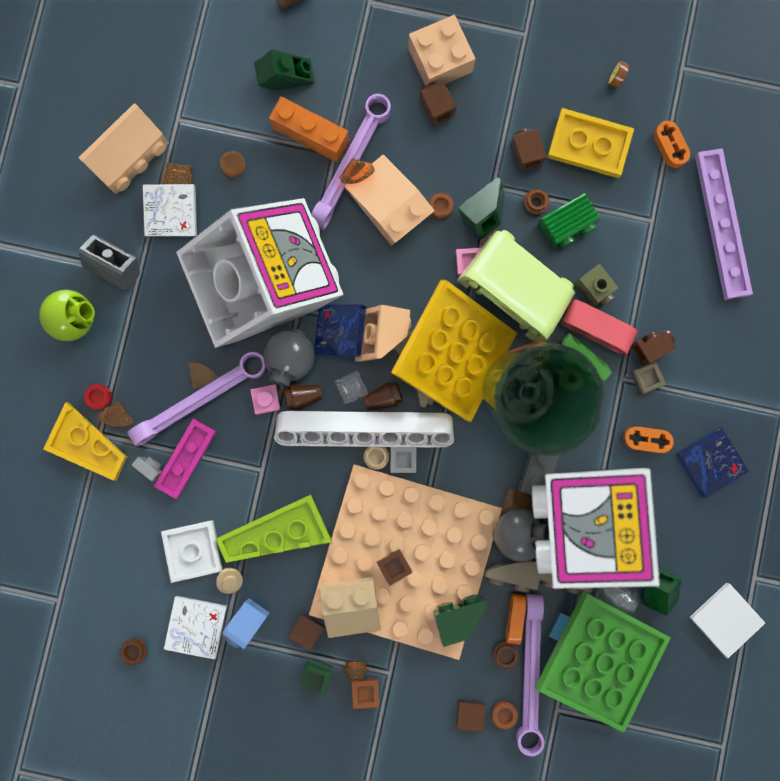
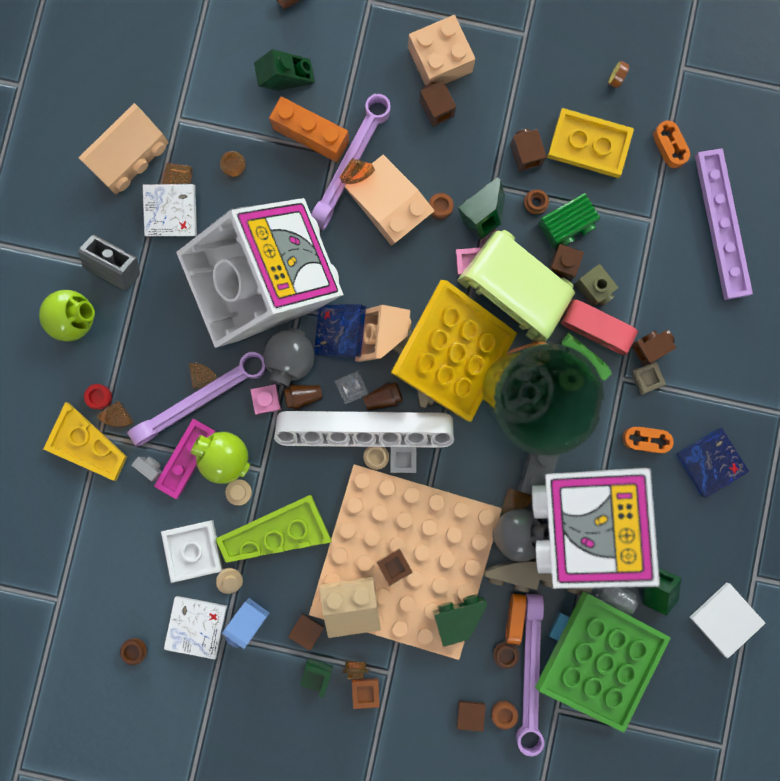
(221, 457): none -> lime brick
(238, 492): none -> tan plate
(566, 262): none -> reddish brown brick

